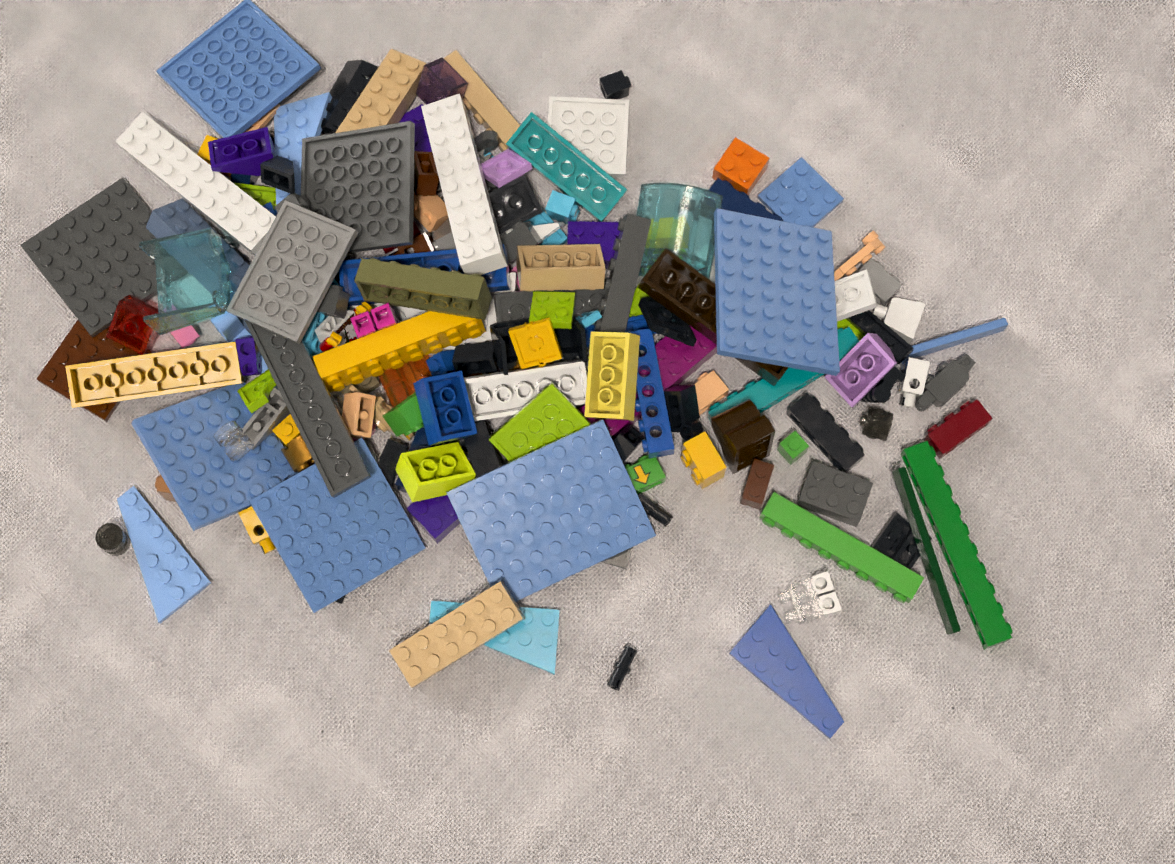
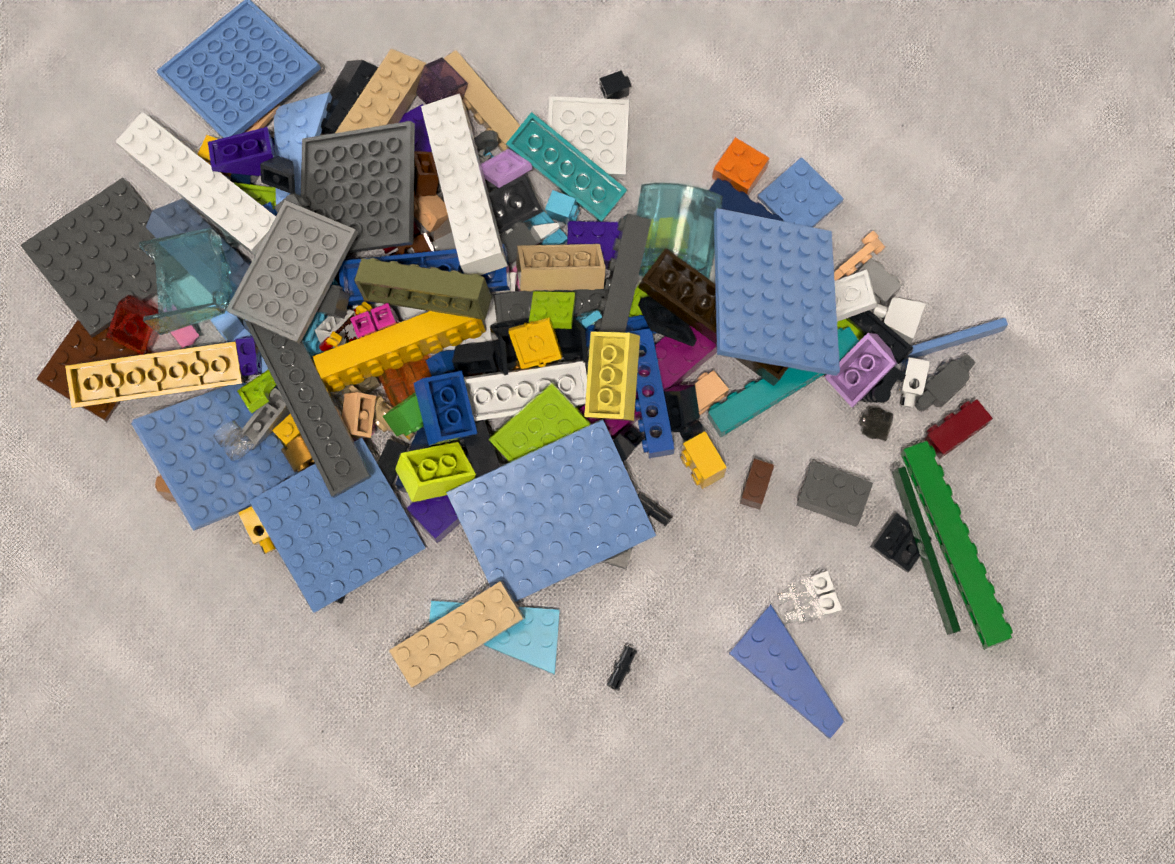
(112, 539): clear smoke wheel -> none
(164, 563): light blue wing -> none
(645, 474): bright green brick -> none
(743, 435): dark brown brick -> none
(792, 447): bright green brick -> none
(825, 433): black brick -> none
(841, 547): bright green brick -> none

